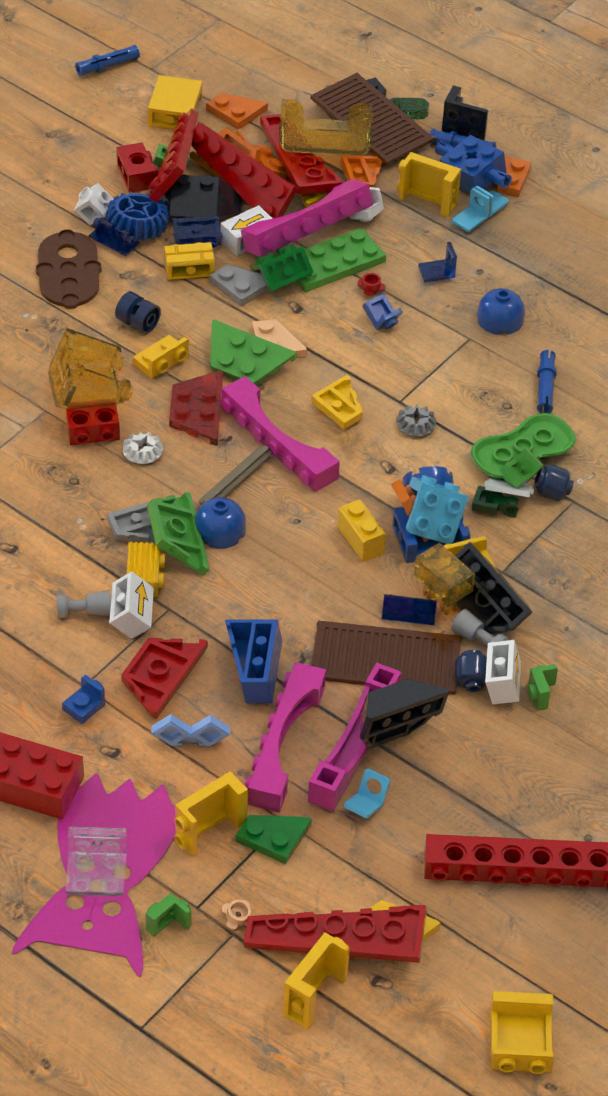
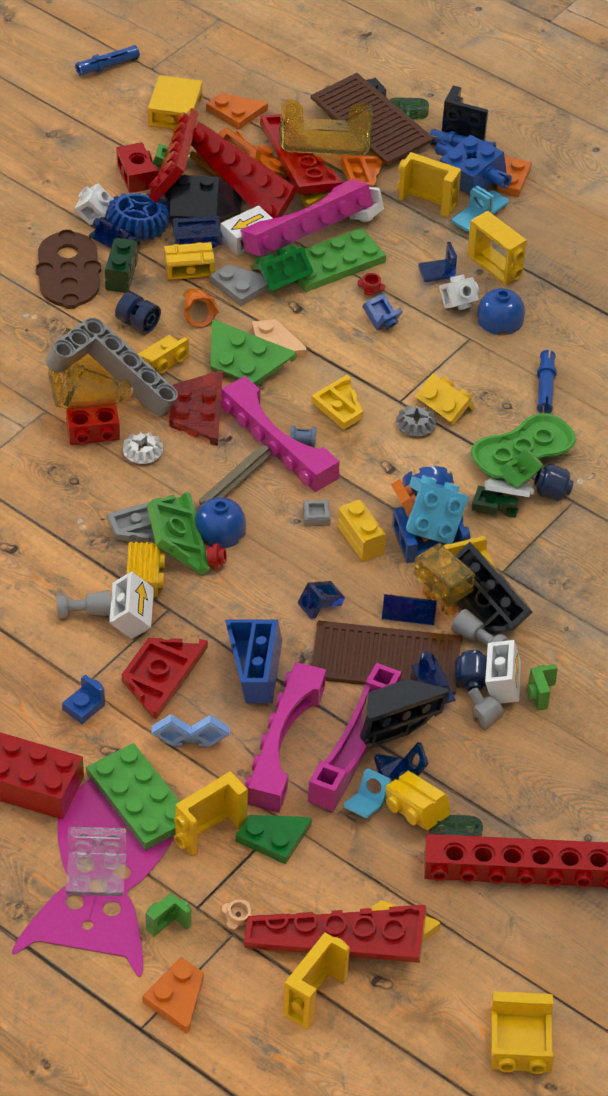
(117, 358): none -> light grey beam
(121, 265): none -> dark green brick
(136, 794): none -> bright green plate
(176, 994): none -> orange wing
(194, 295): none -> orange piece
(216, 556): none -> red plate
(304, 436): none -> sand blue bush
(316, 513): none -> light grey tile
(319, 595): none -> clear blue bracket
(394, 767): none -> clear blue bracket
(417, 800): none -> yellow brick
(430, 672): none -> clear blue hinge
(444, 399): none -> yellow bracket
(458, 826): none -> clear green beam
(459, 292): none -> white brick
(485, 709): none -> light grey piece
(488, 228): none -> yellow window

